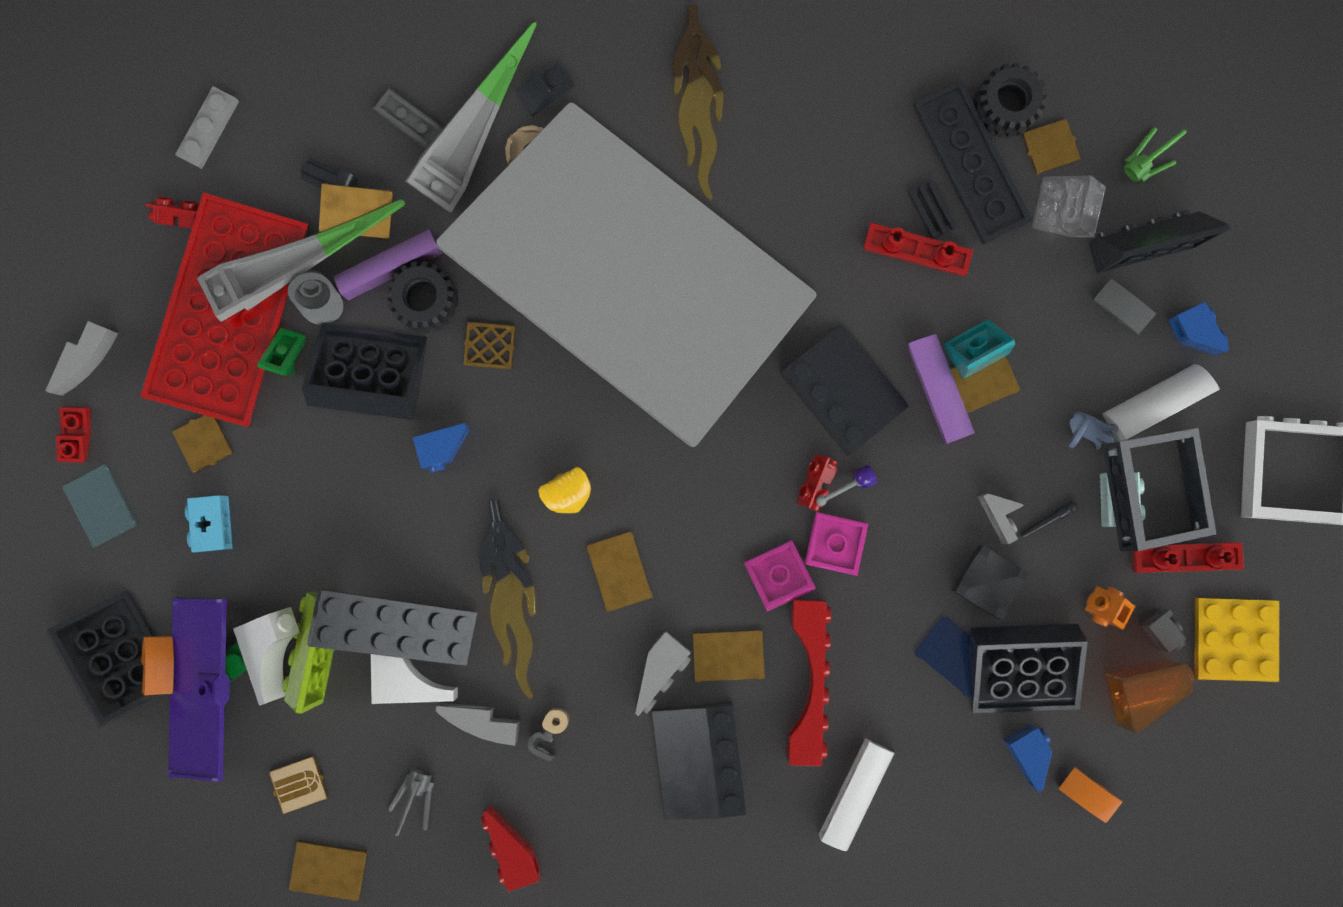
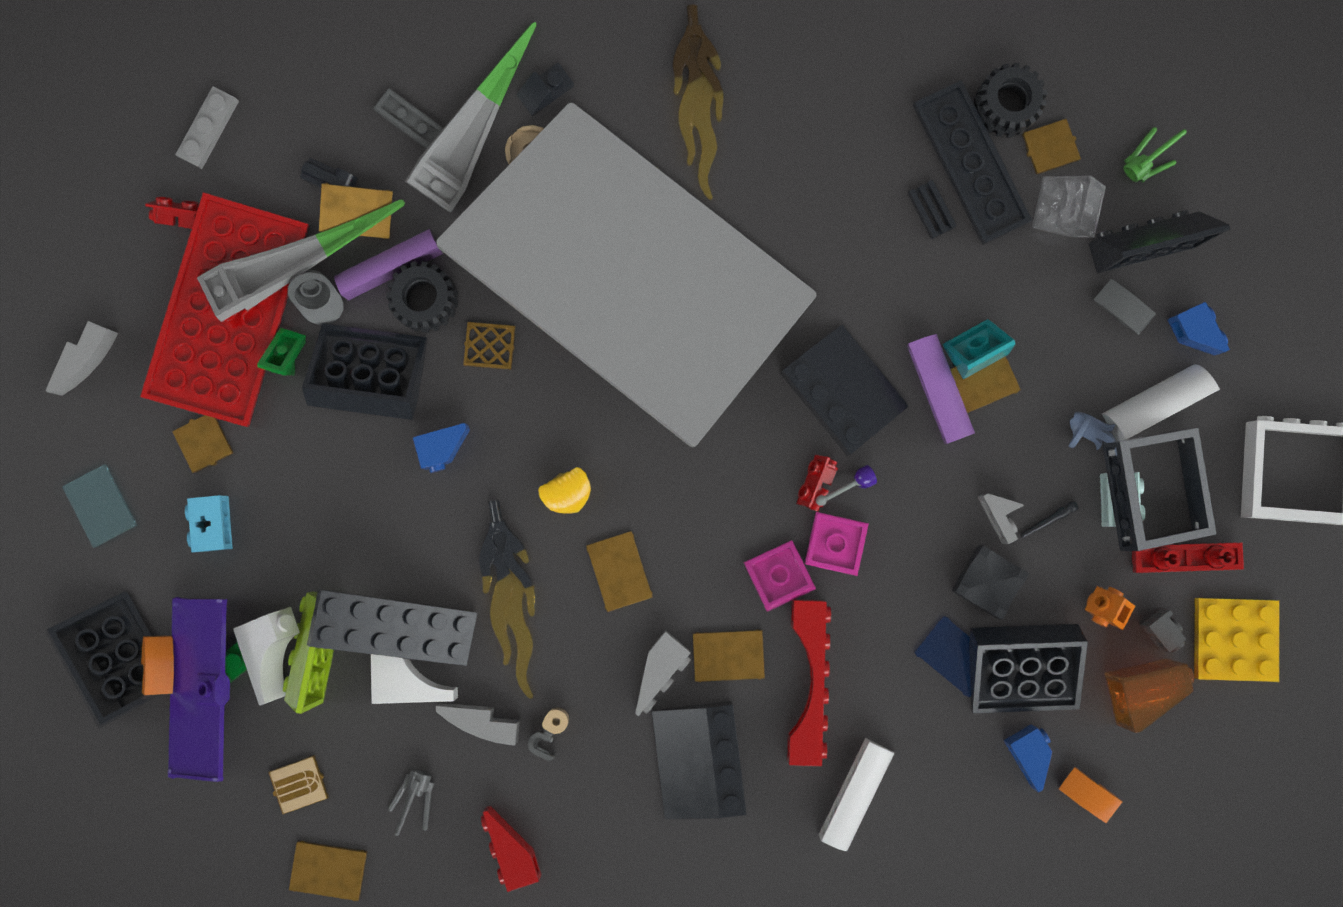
(74, 434): red slope -> none
(918, 249): red plate -> none

